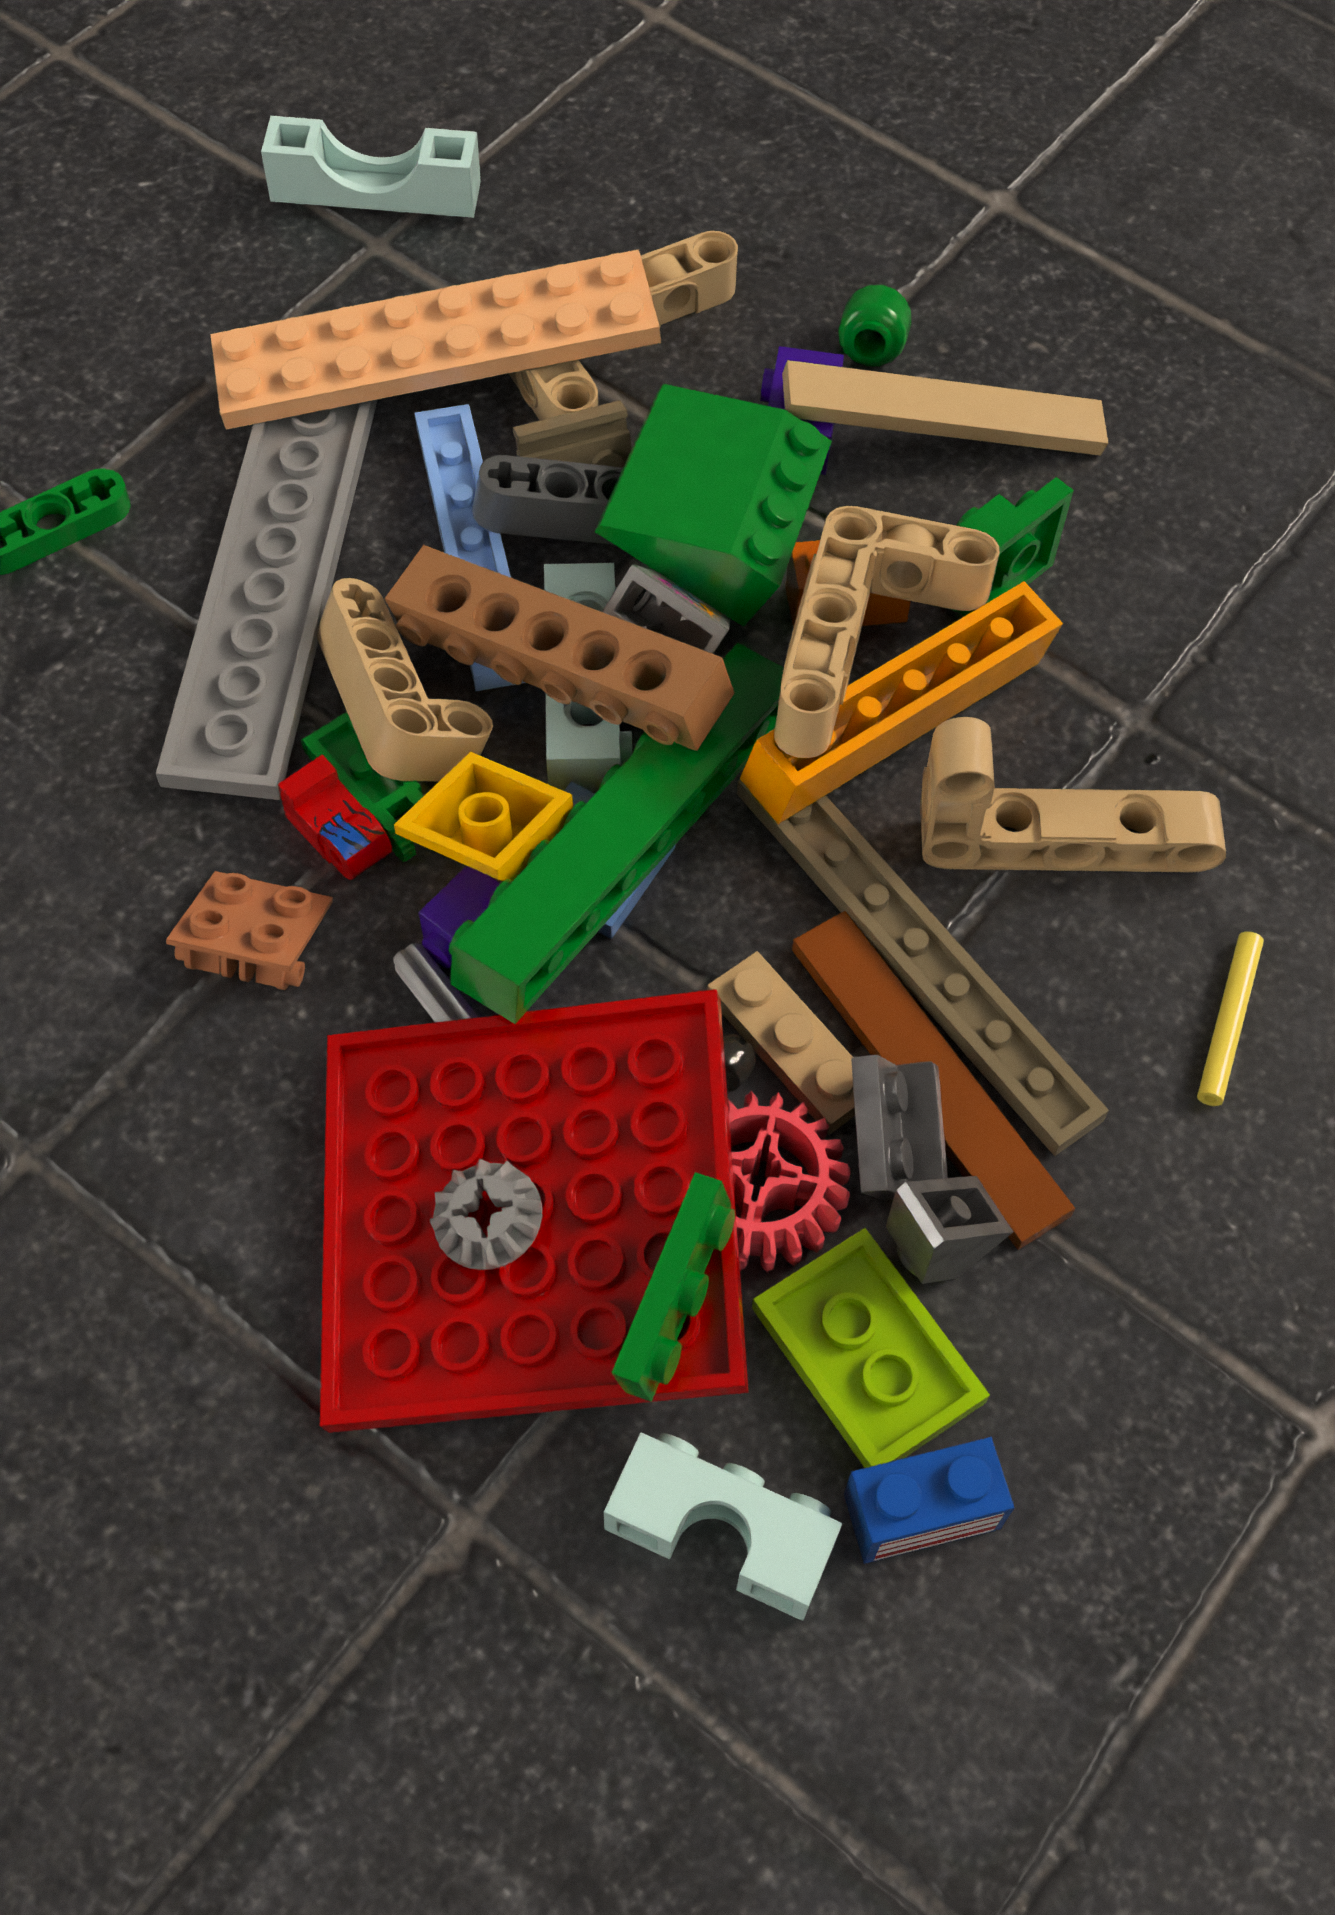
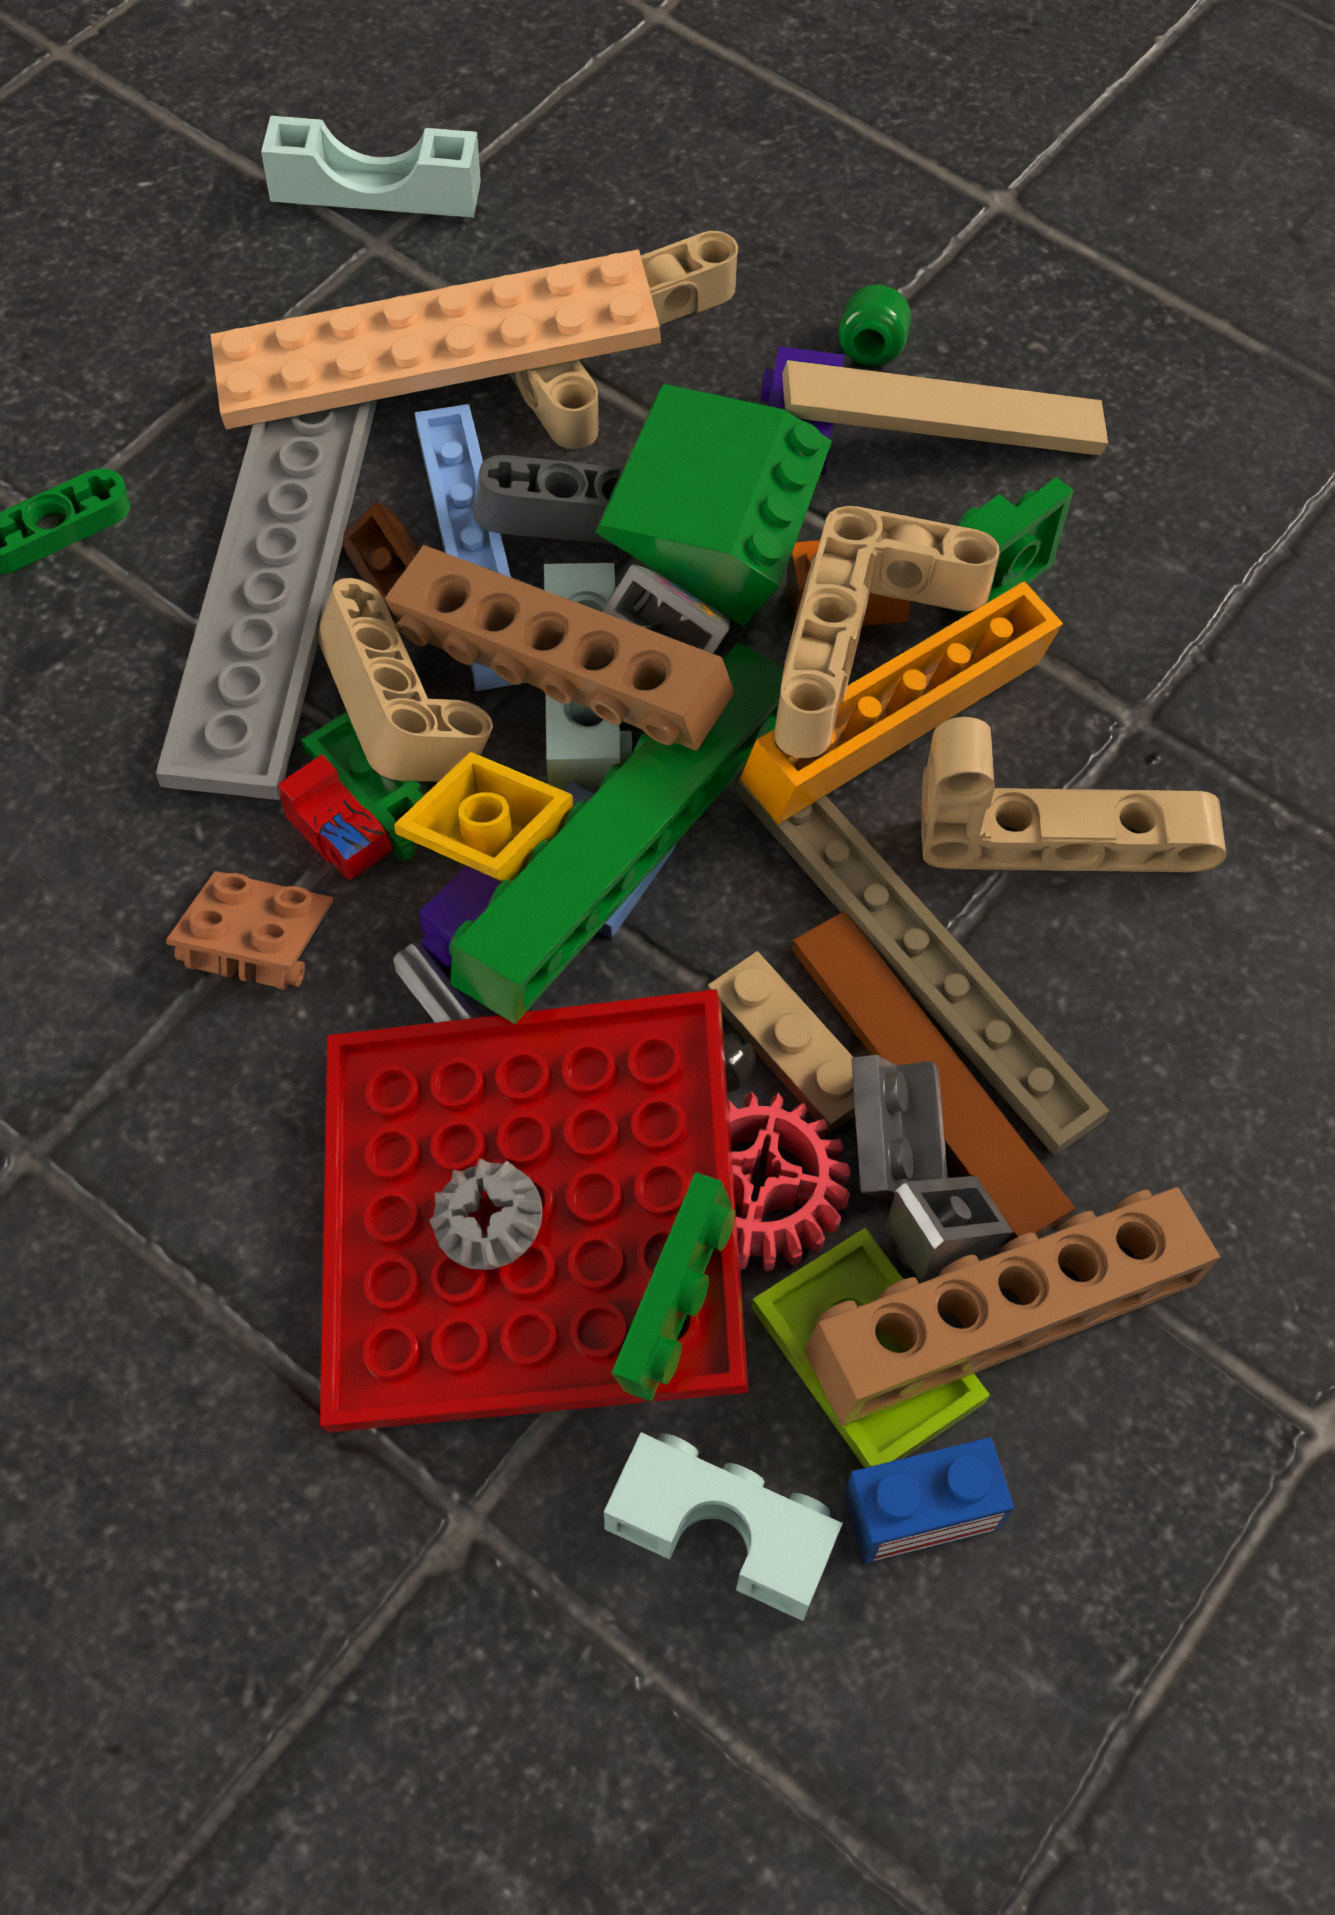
(380, 548): none -> reddish brown slope
(583, 436): dark tan plate -> none
(867, 1378): none -> medium nougat brick
(1230, 1019): light yellow piece -> none

